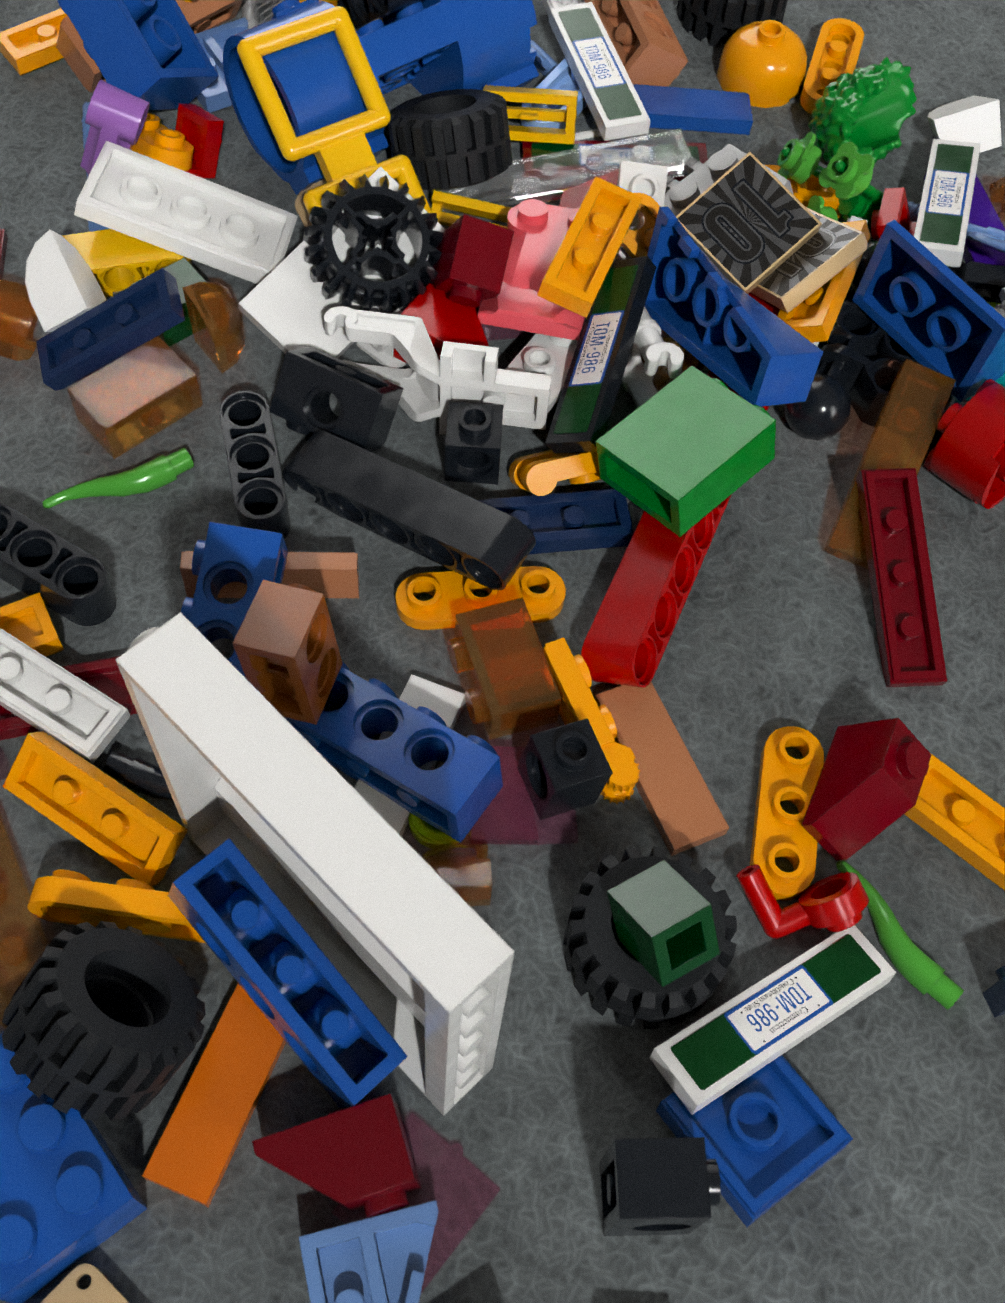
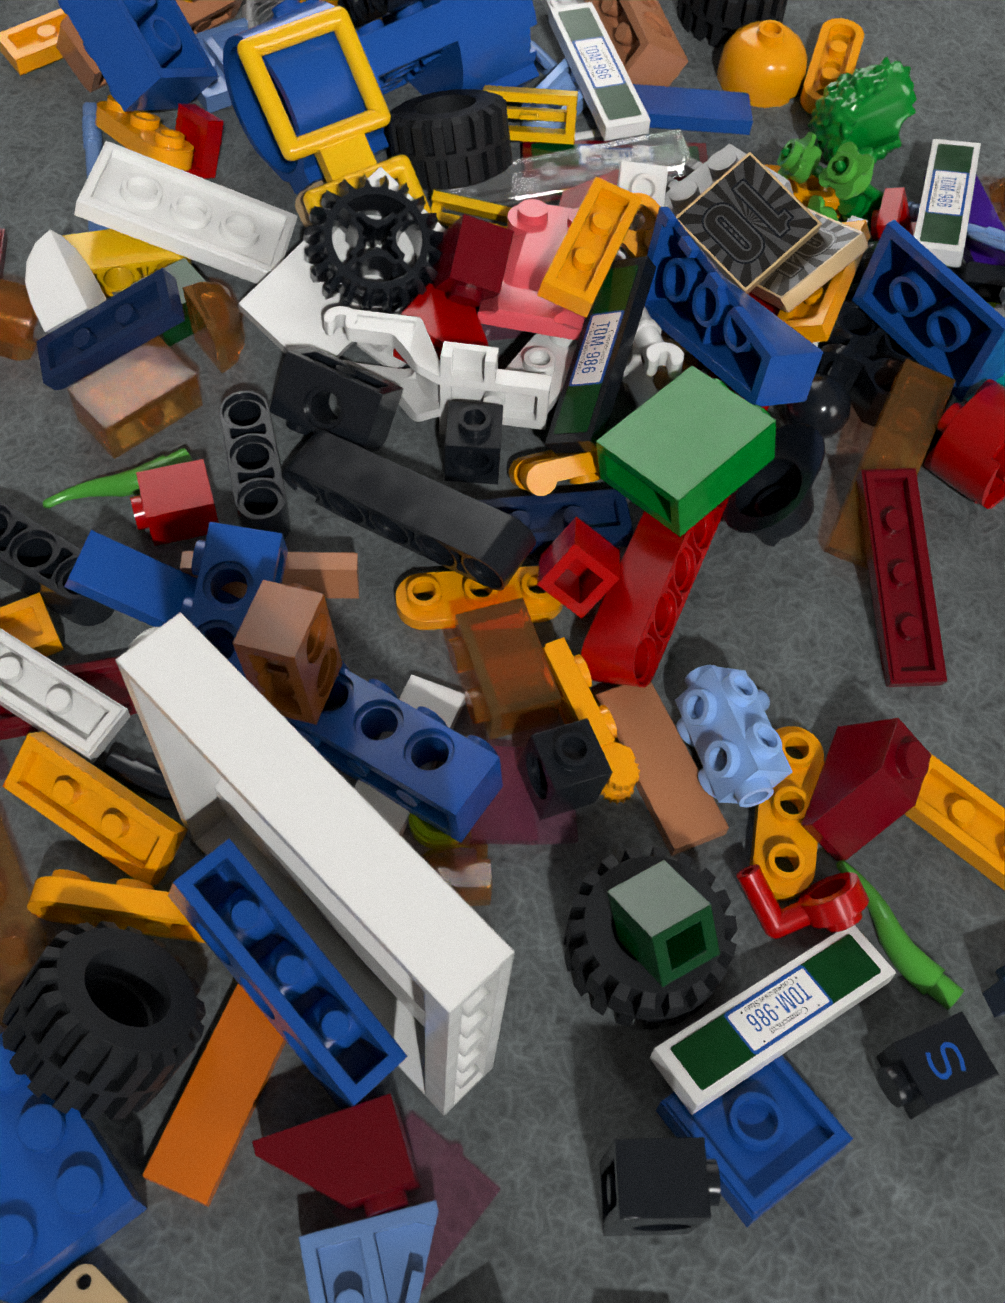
(112, 118): medium lavender piece -> none
(135, 584): none -> blue tile
(174, 502): none -> red brick
(579, 567): none -> red brick
(732, 735): none -> light blue brick
(782, 489): none -> black piece
(934, 1066): none -> black brick
(968, 120): white brick -> none

